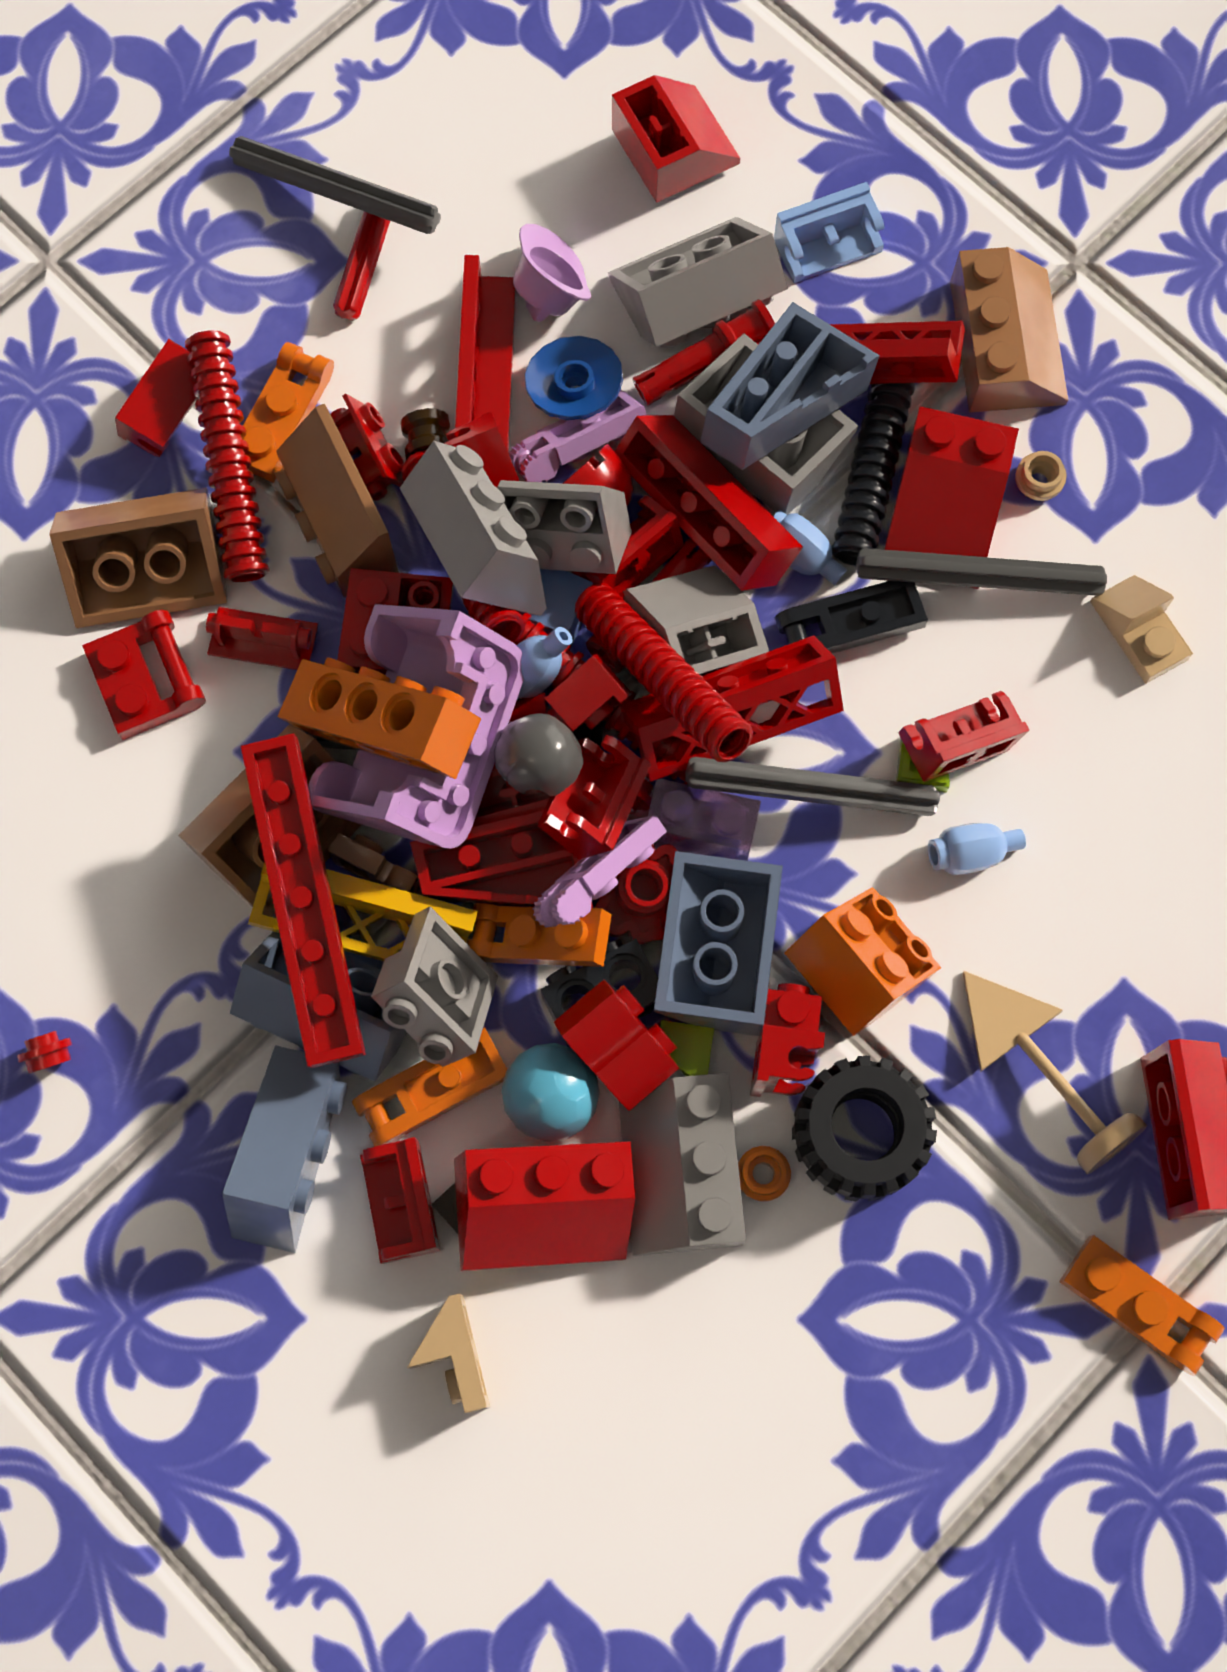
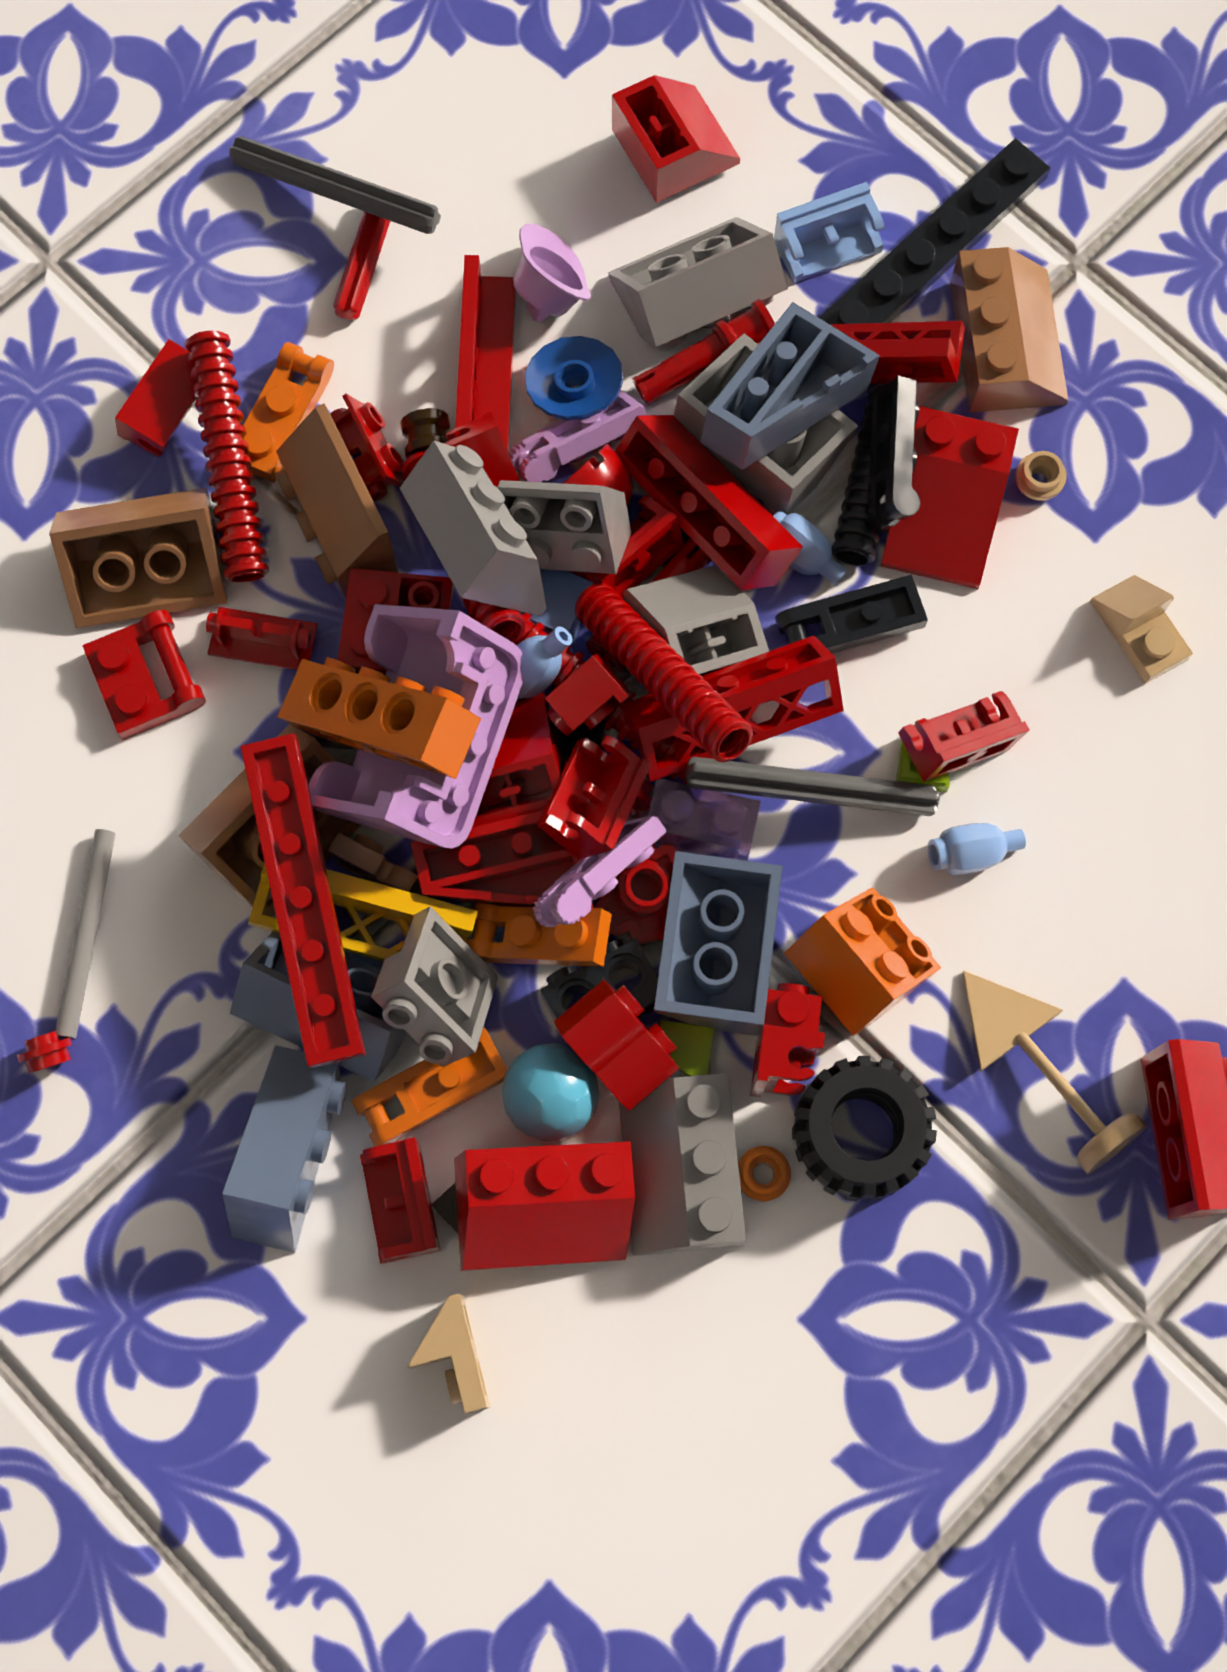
(85, 934): none -> light grey bar
(538, 754): dark grey hair -> none
(893, 454): none -> black plate
(937, 241): none -> black plate
(981, 572): dark grey axle -> none
(1140, 1304): orange plate -> none

